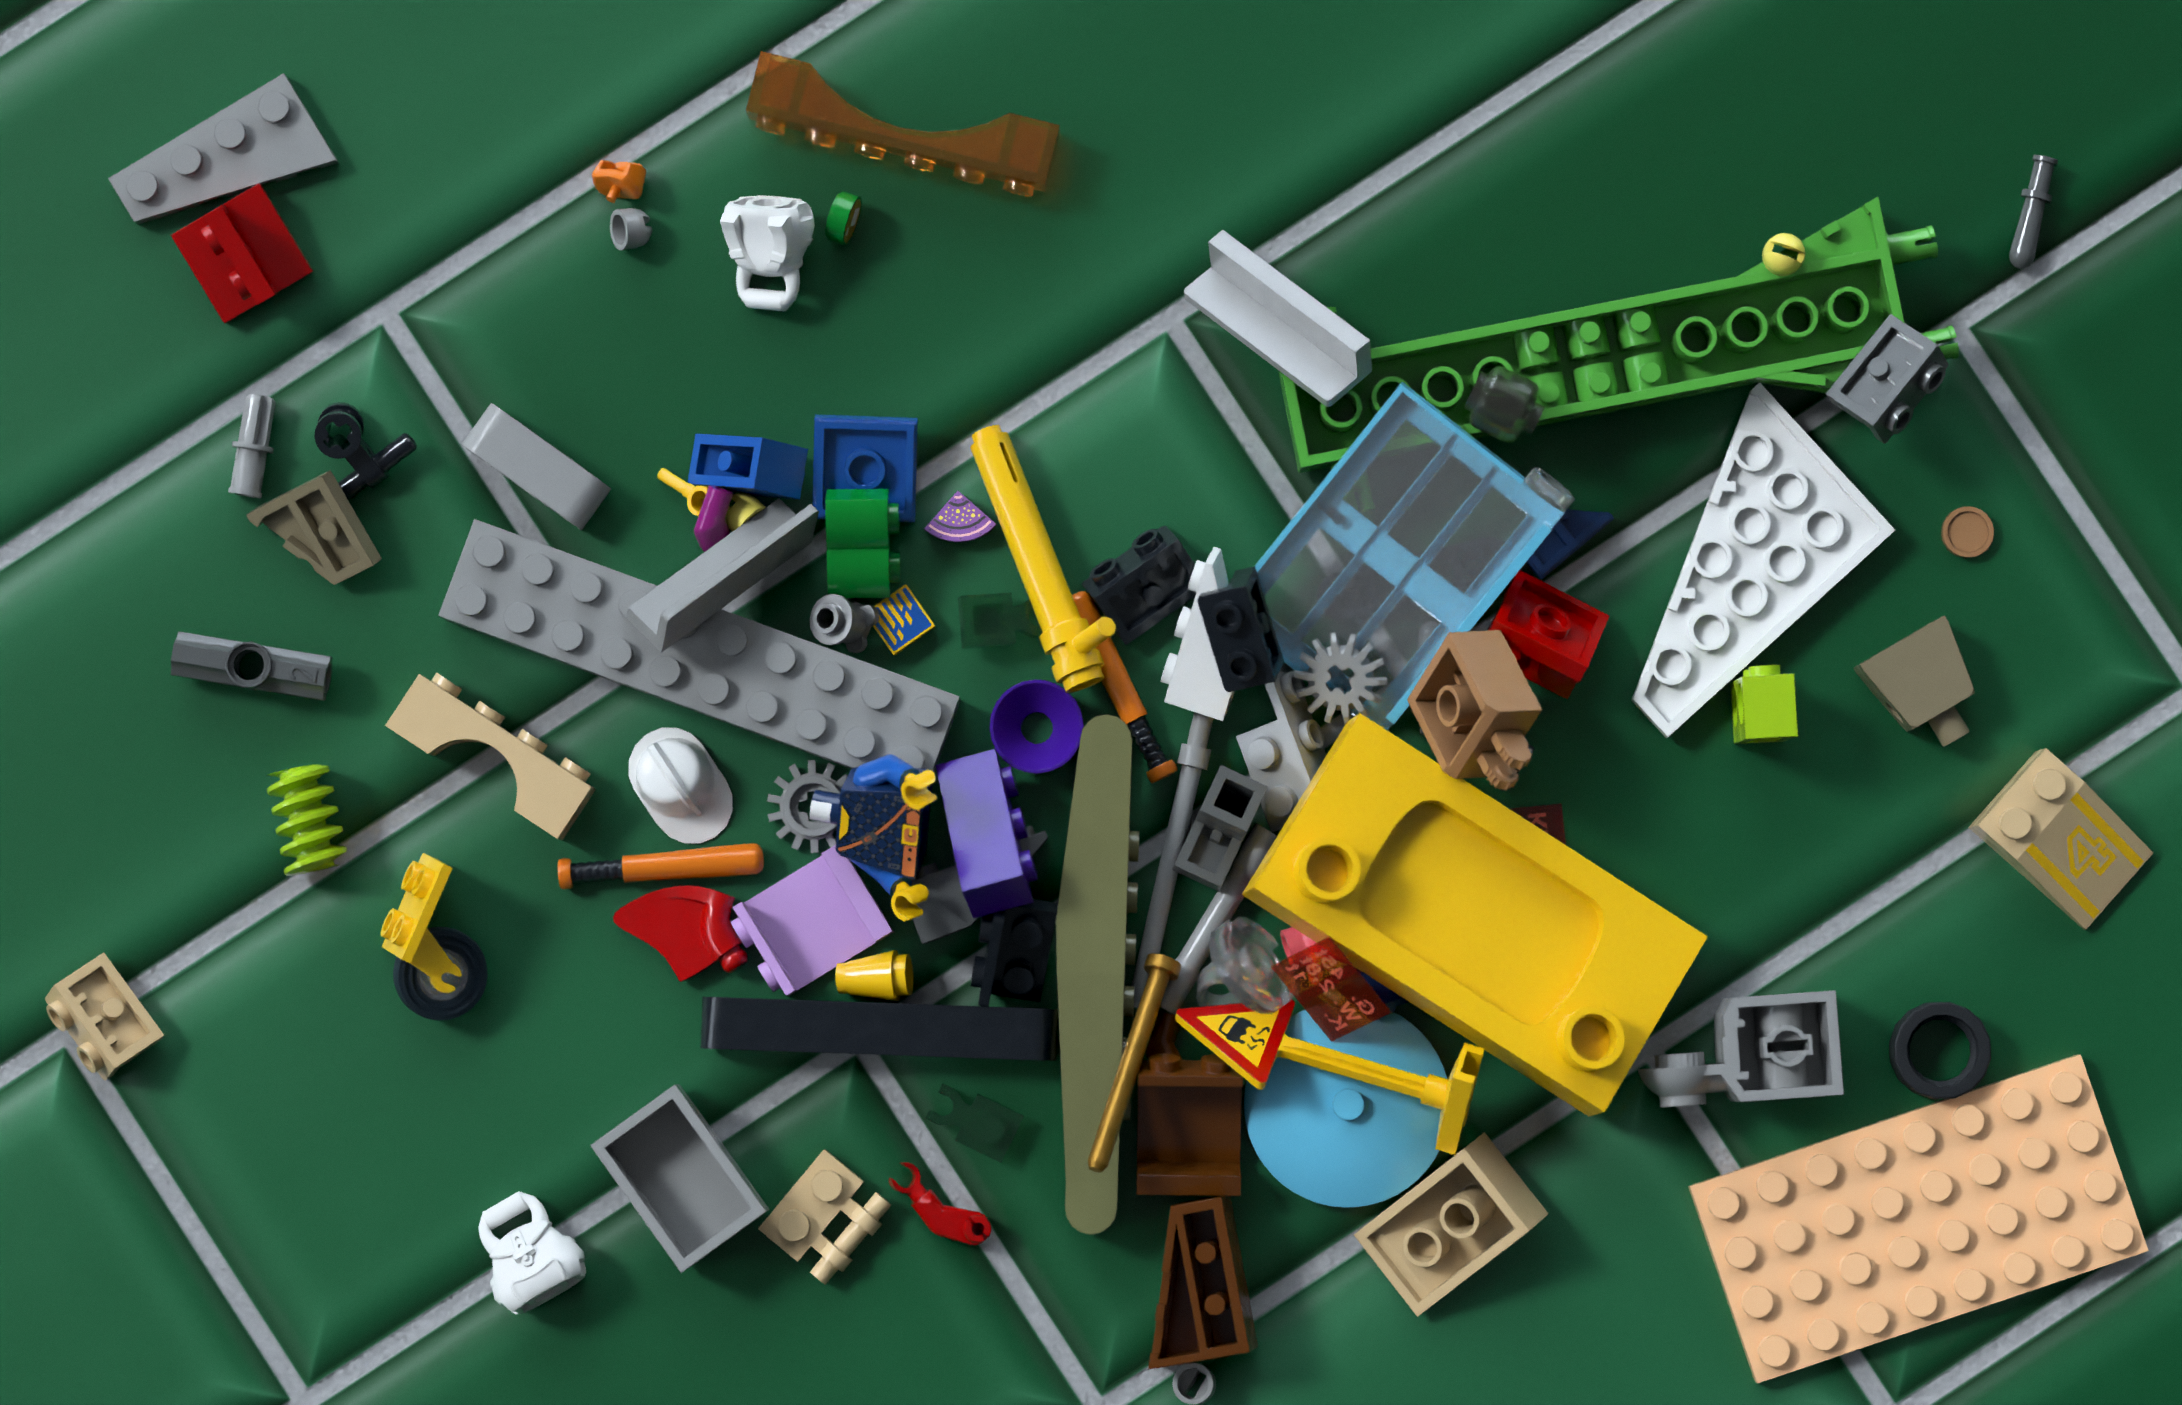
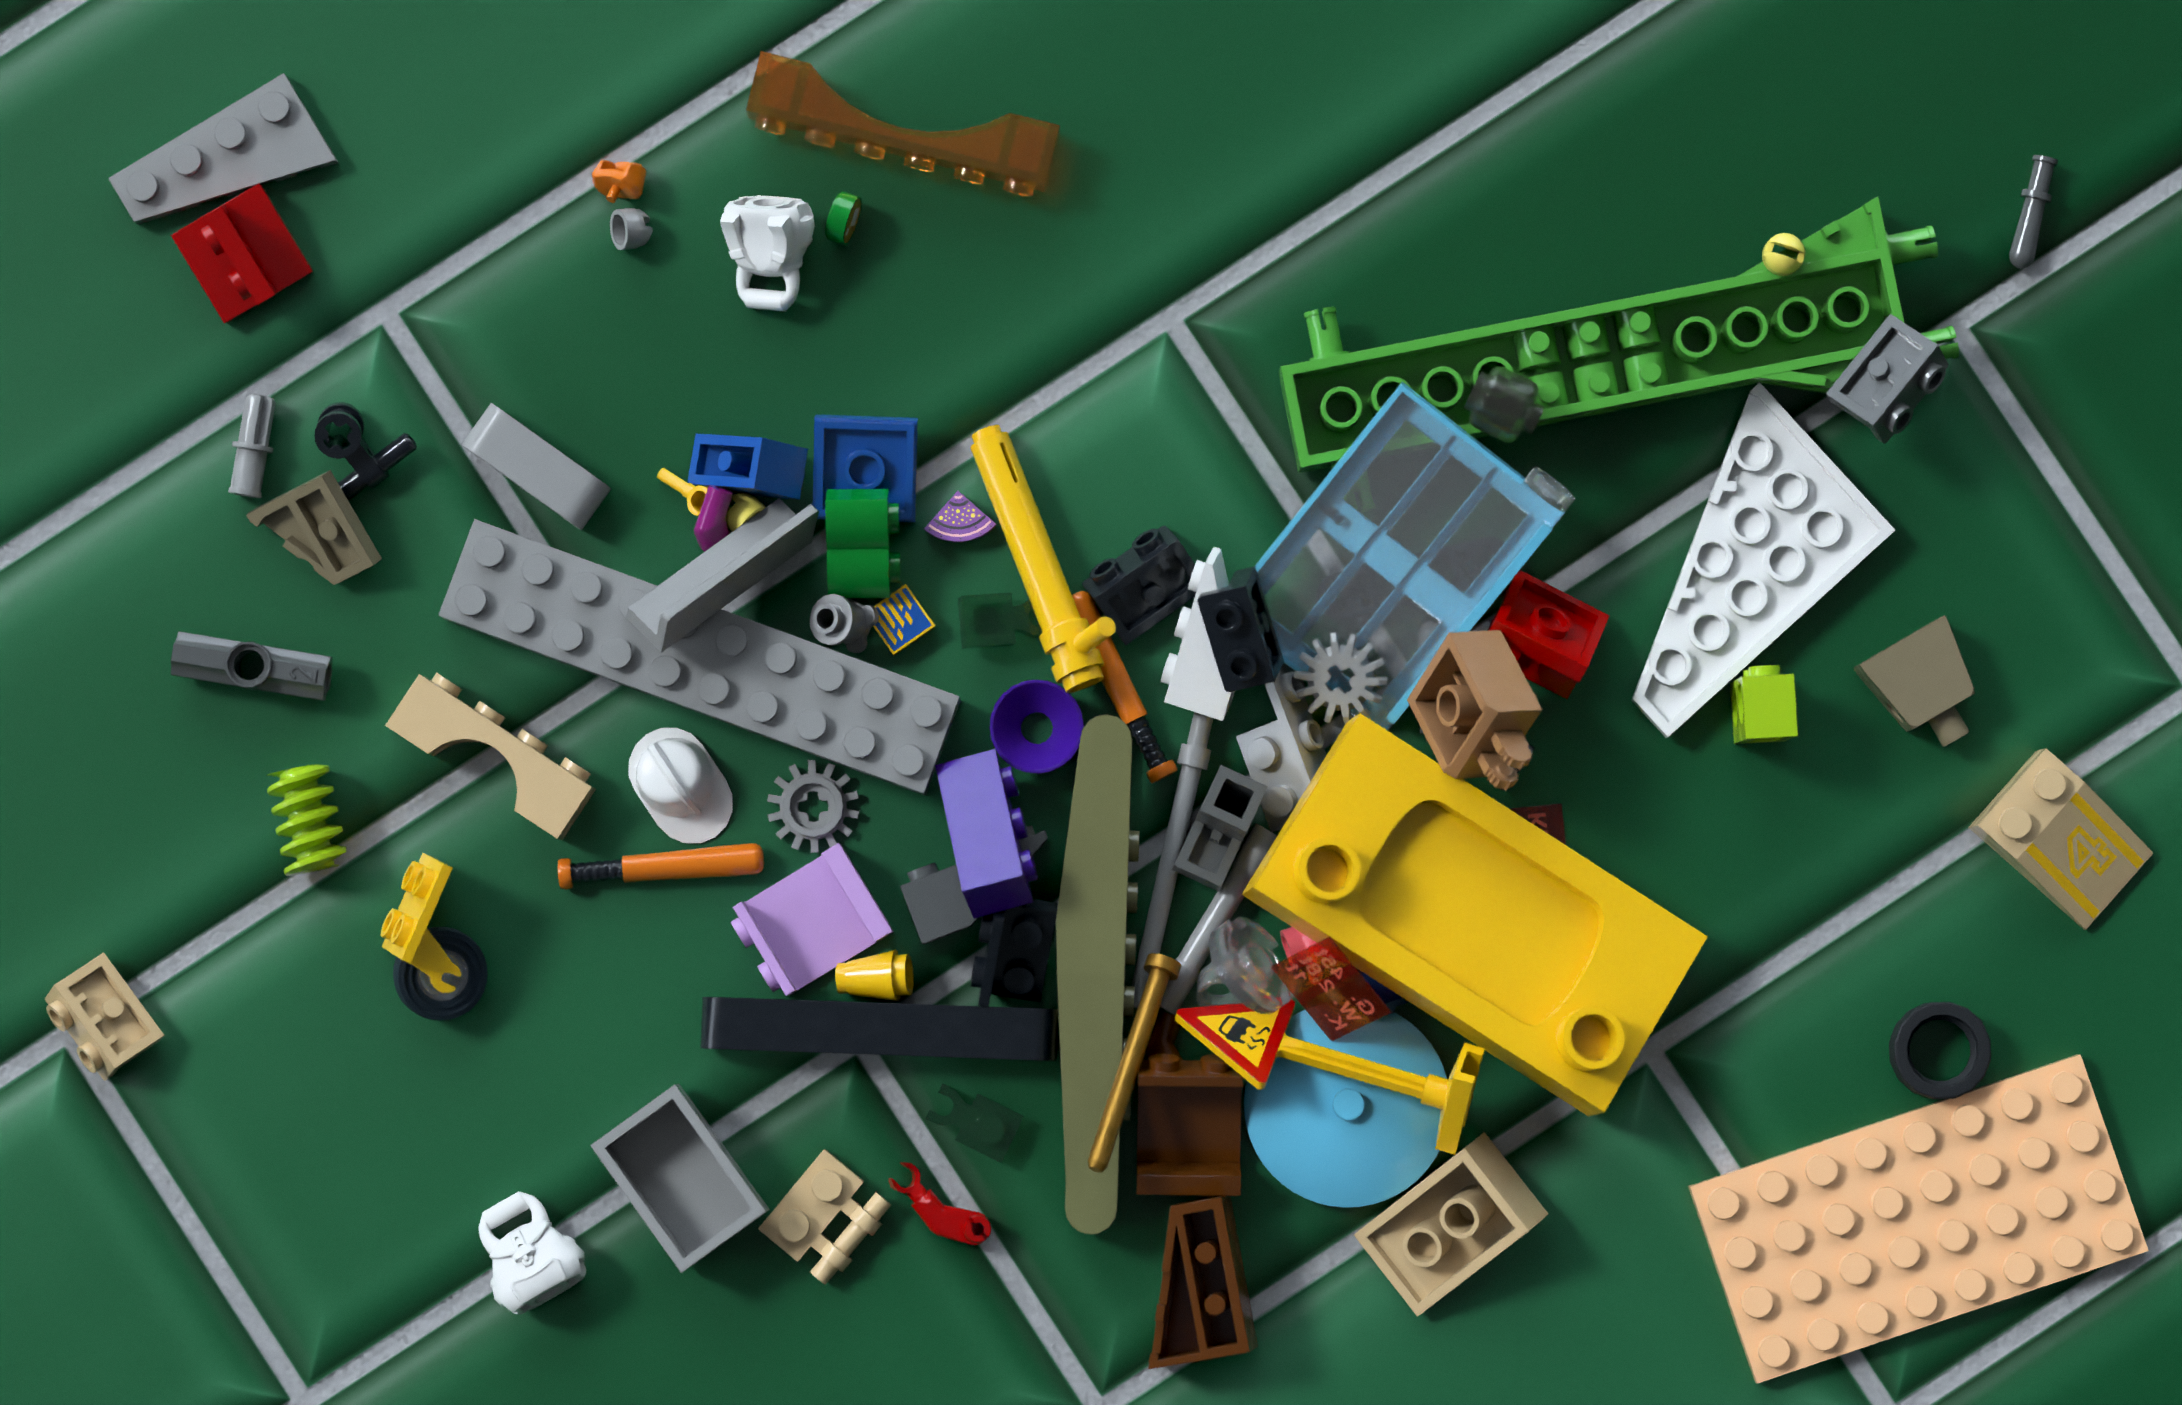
(686, 927): red arm -> none
(883, 825): torso -> none
(1185, 1379): light grey hinge -> none
(1280, 321): panel -> none
(1565, 538): dark blue tile -> none
(1762, 1052): light grey brick -> none
(1967, 532): medium nougat piece -> none

